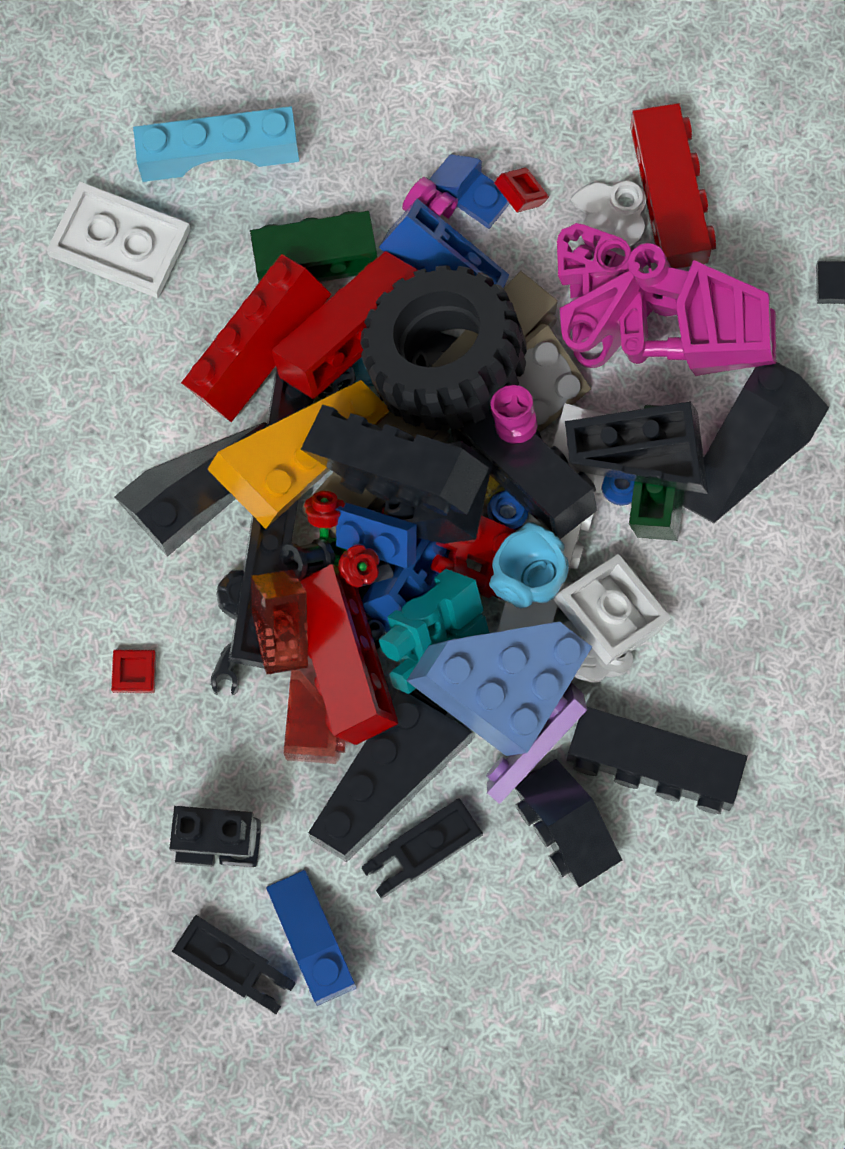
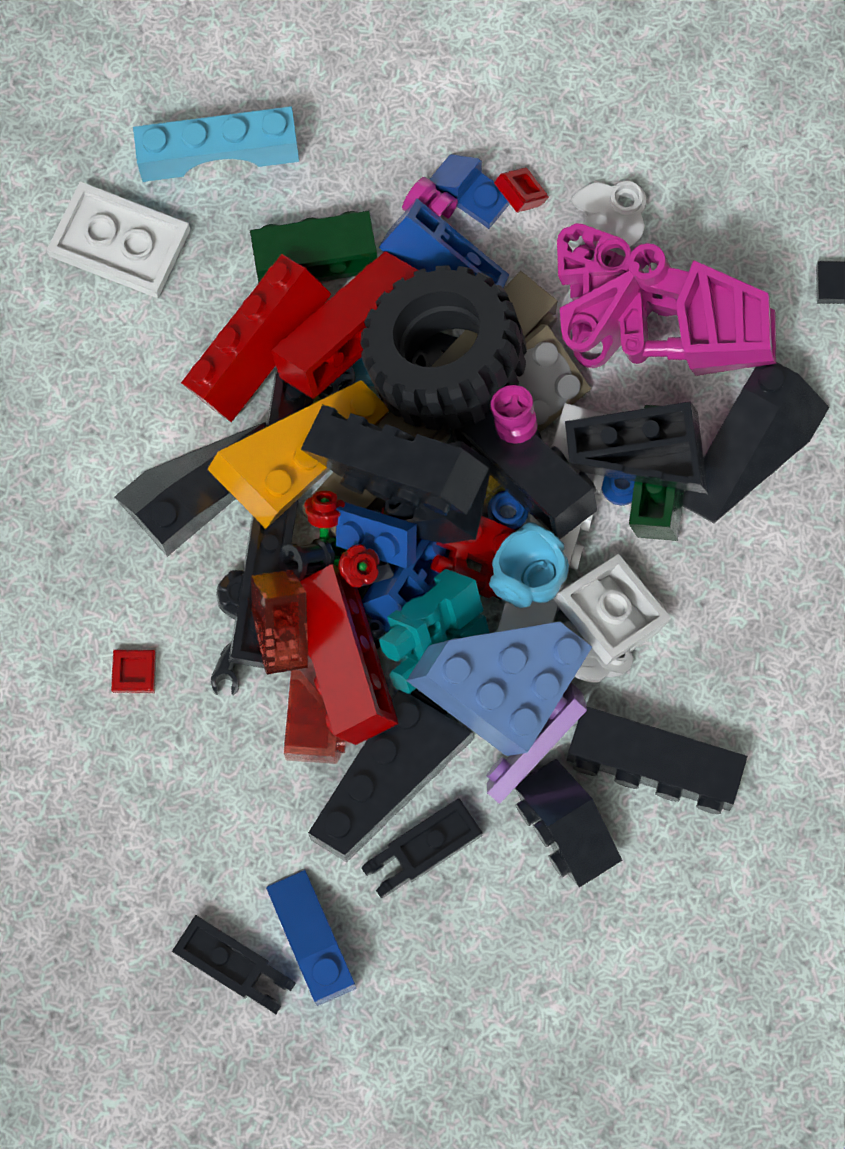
(208, 832): black hips -> none
(671, 185): red brick -> none

